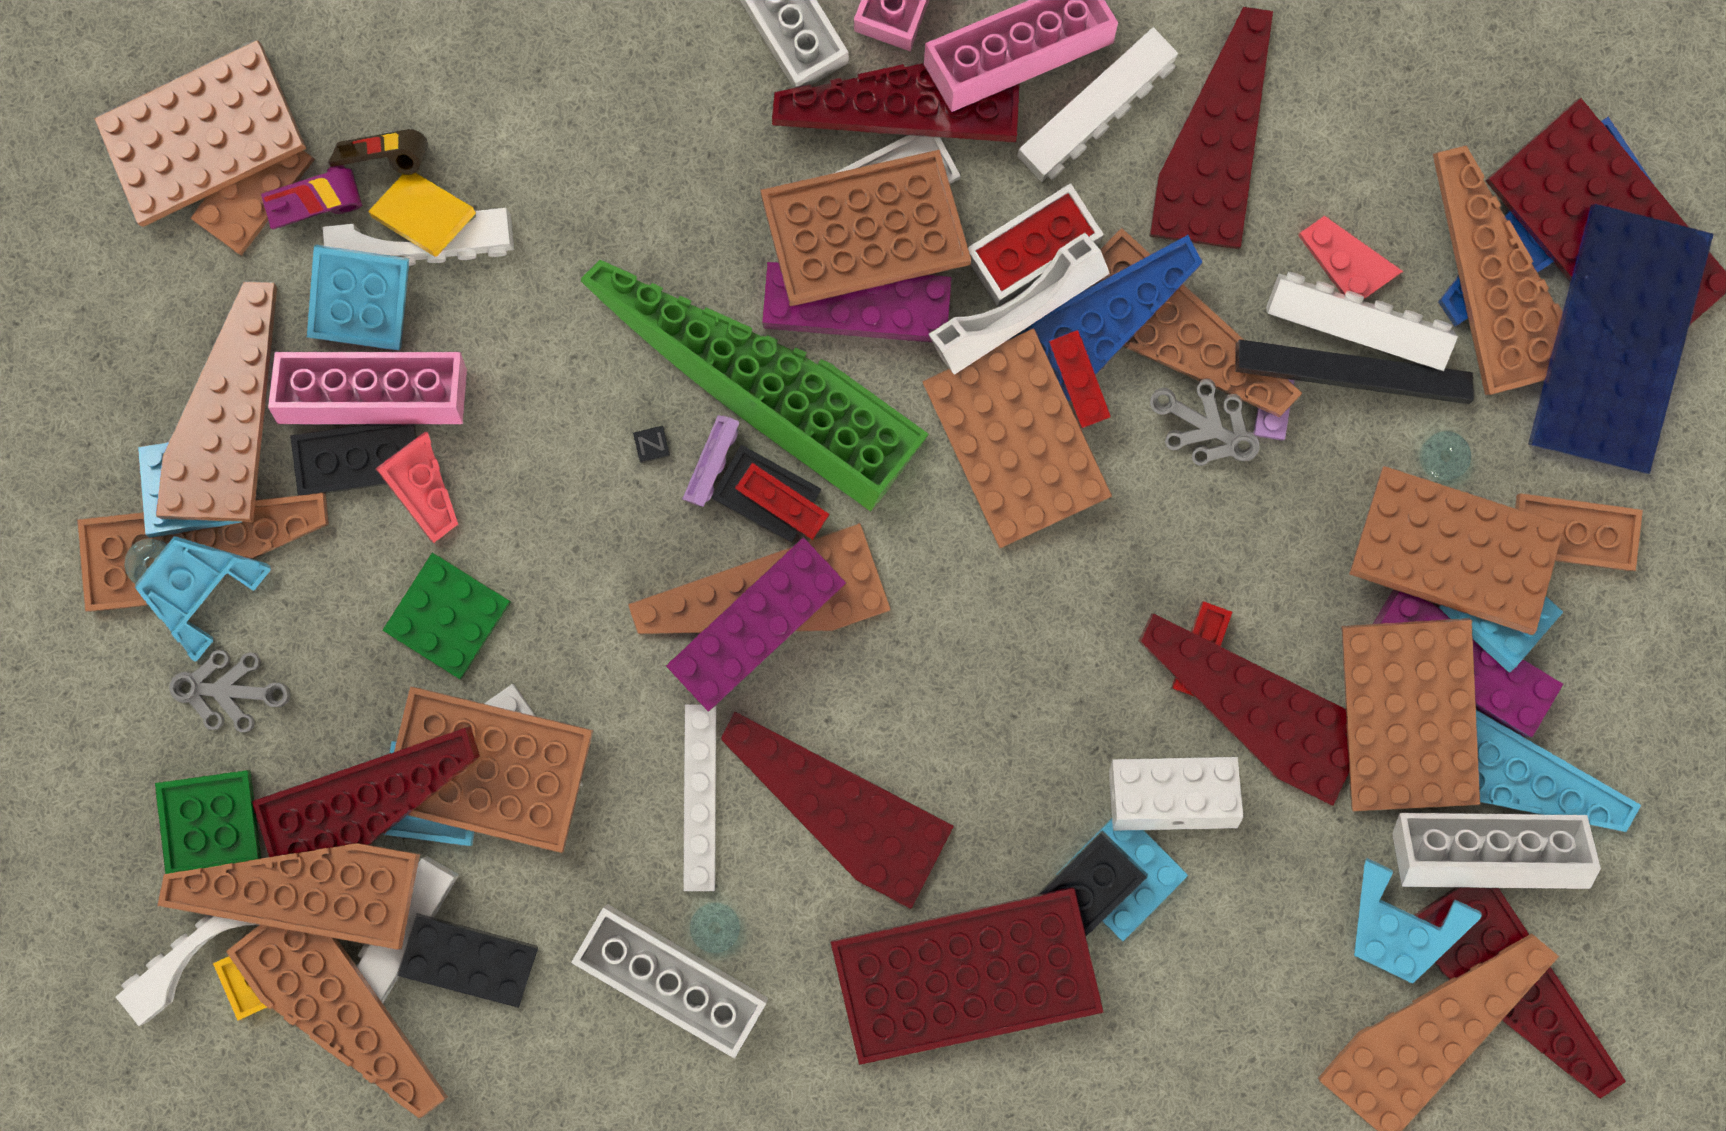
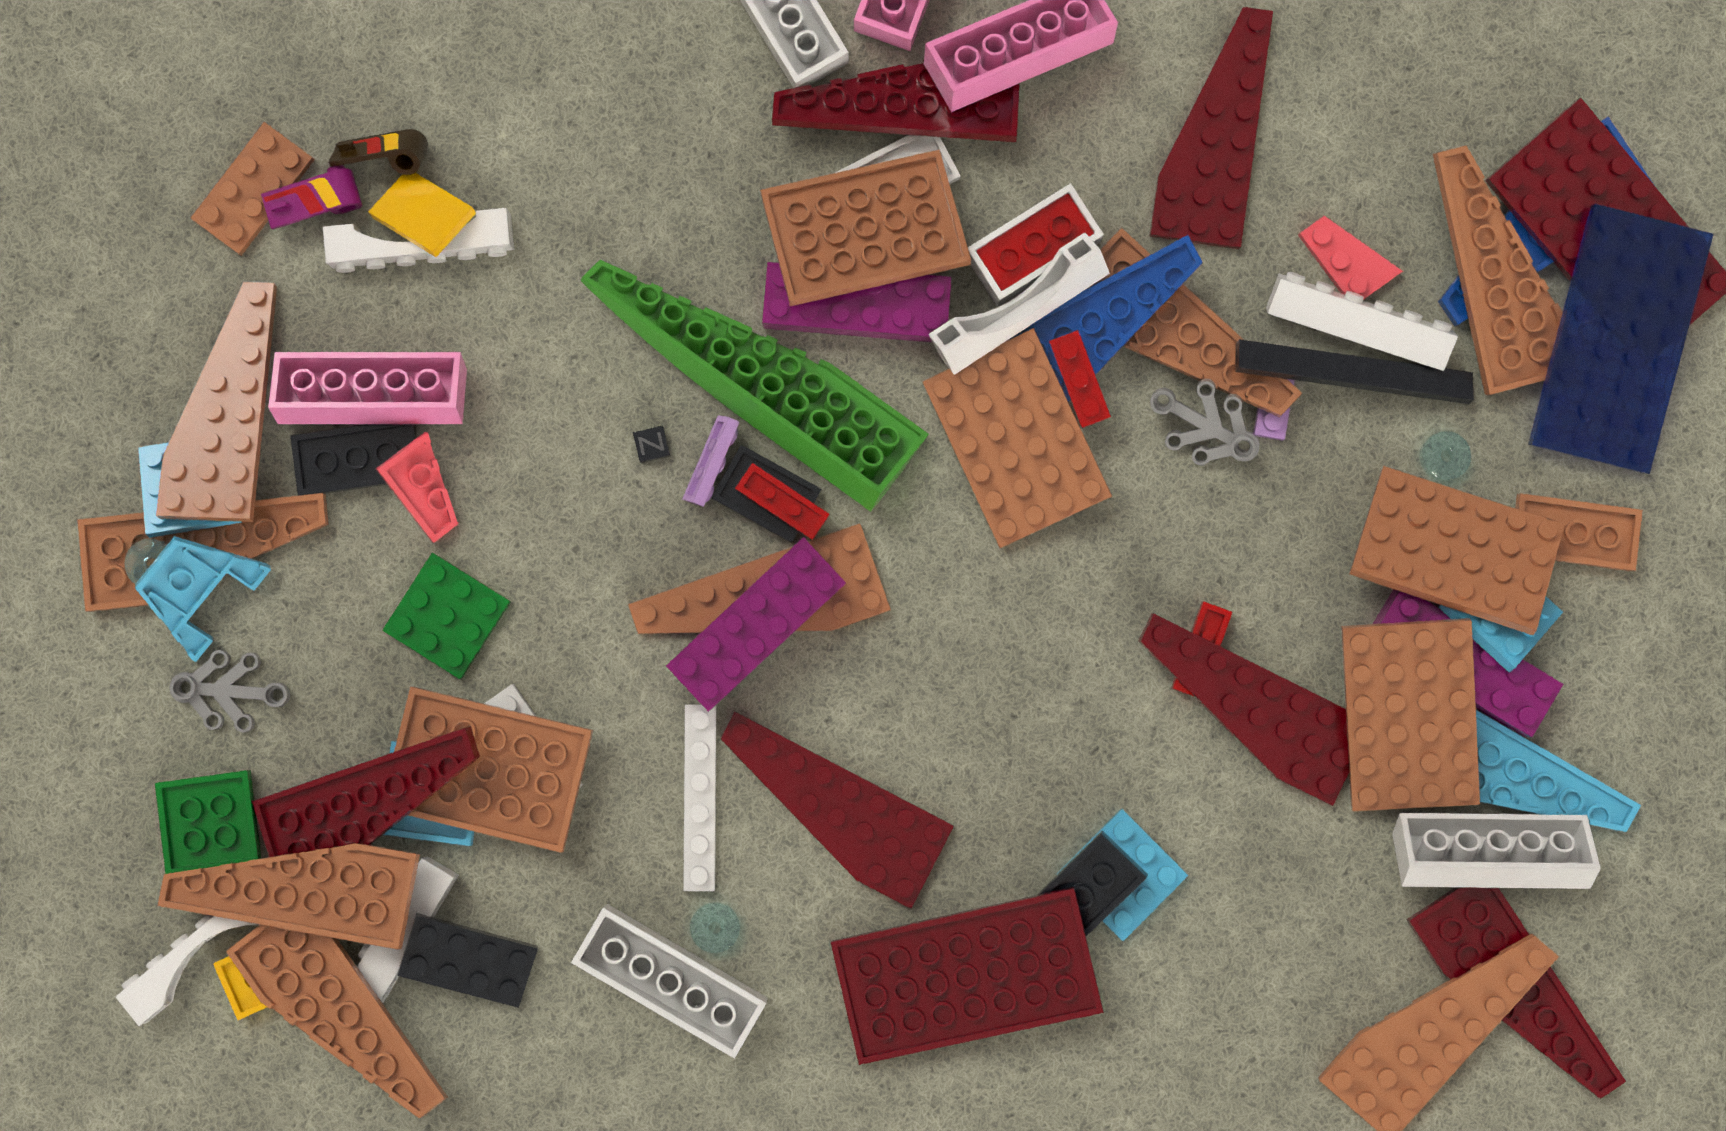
(200, 133): plate -> none
(357, 297): medium azure plate -> none
(1097, 105): white brick -> none
(1175, 793): white brick -> none
(1399, 939): medium azure wing -> none

